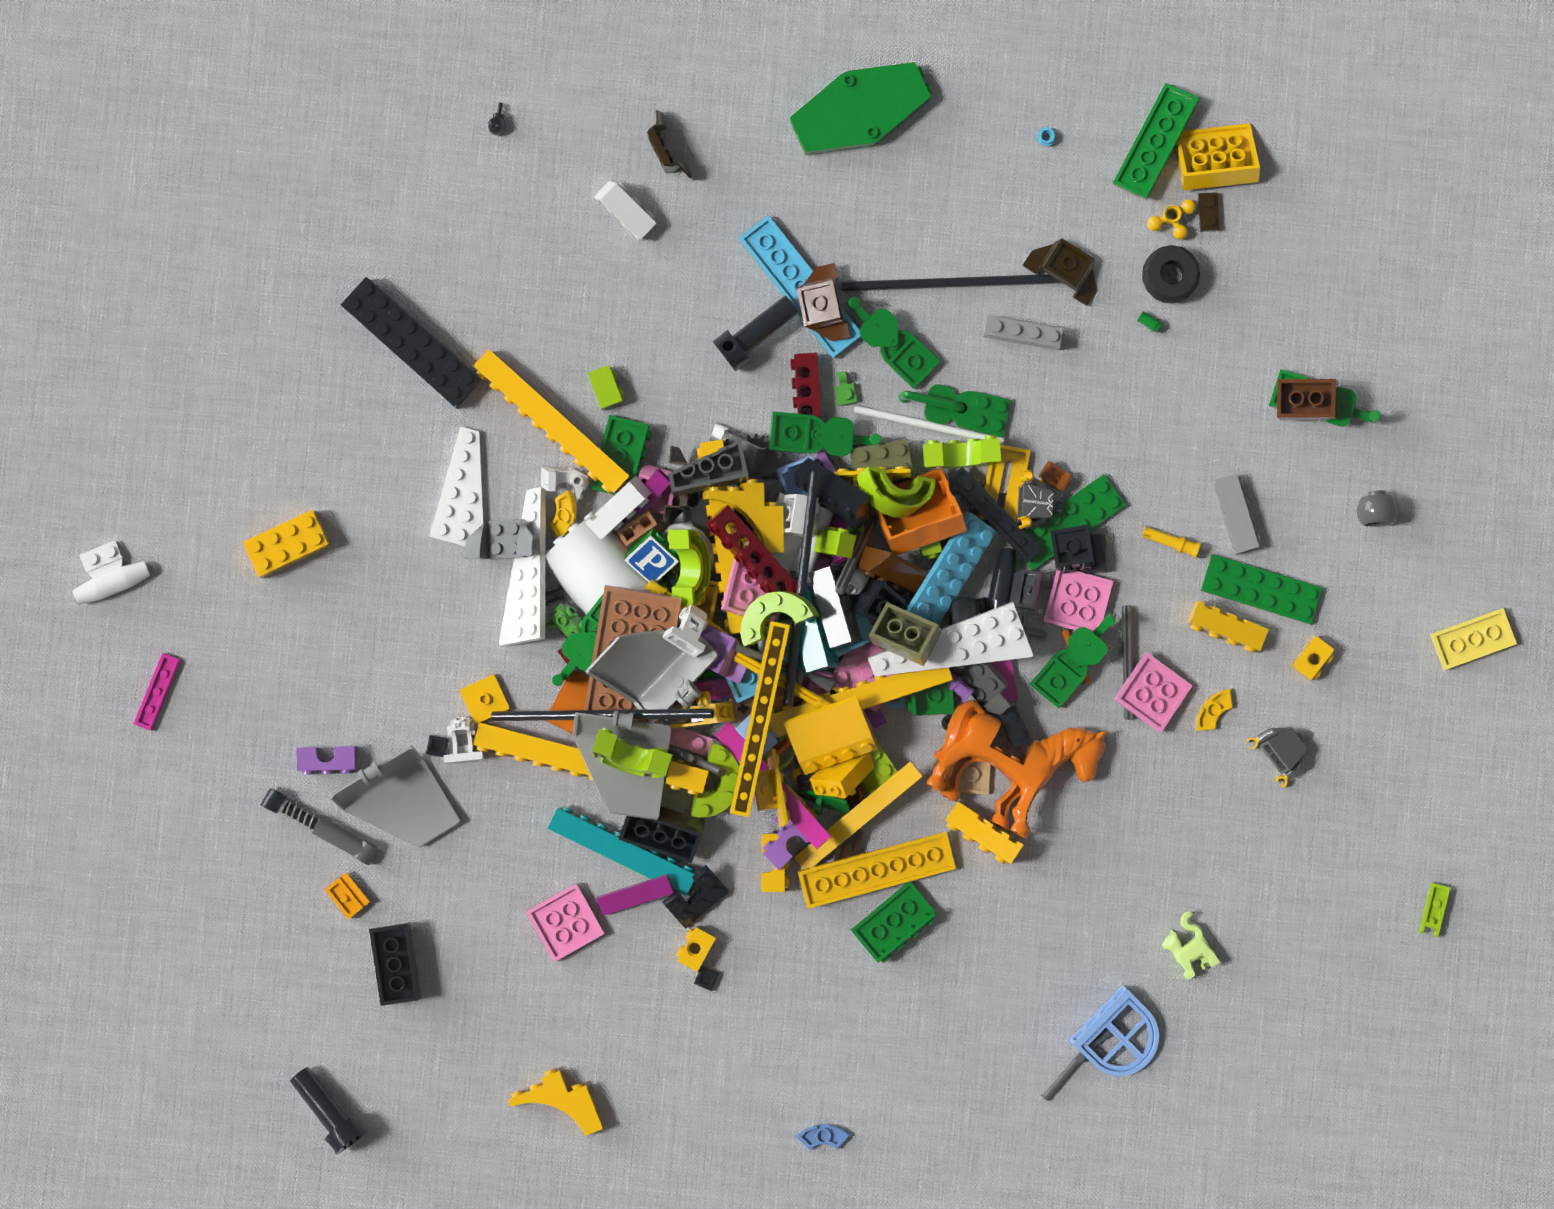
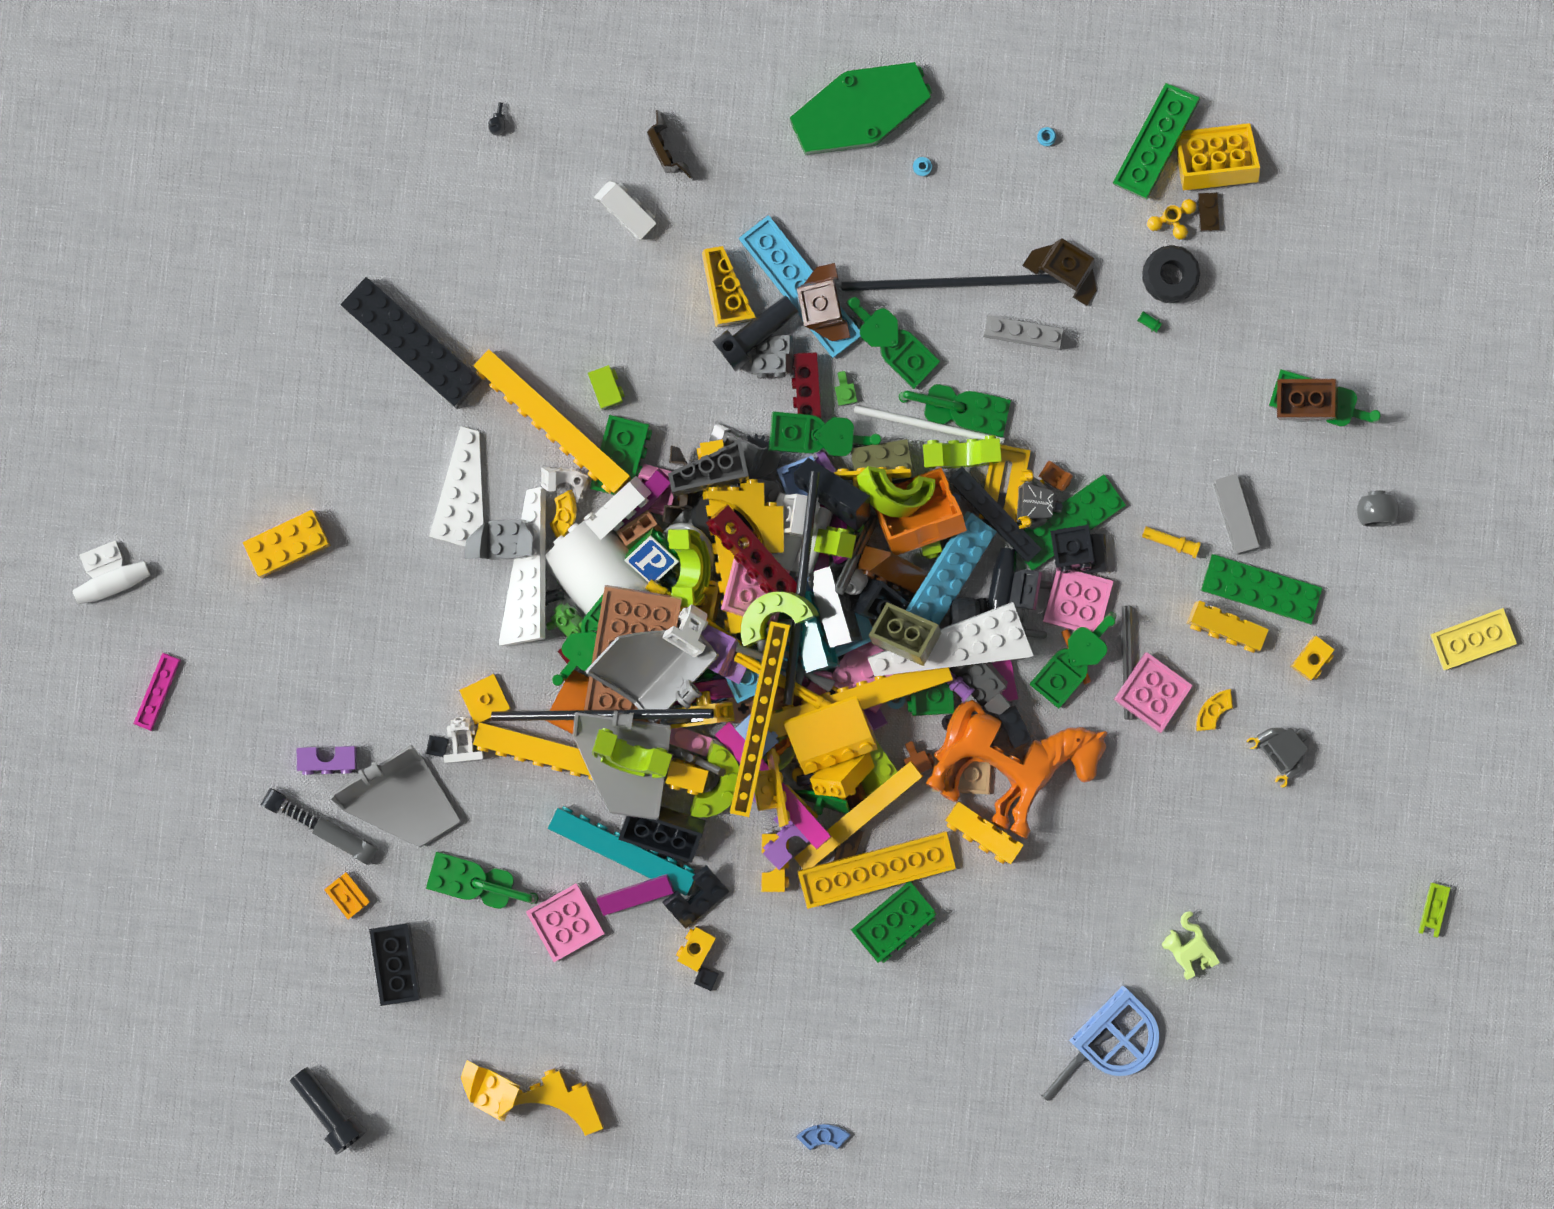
(456, 875): none -> green plate
(489, 1090): none -> yellow piece
(726, 295): none -> yellow wedge
(773, 357): none -> dark grey plate
(921, 760): none -> dark orange brick
(922, 172): none -> medium azure plate

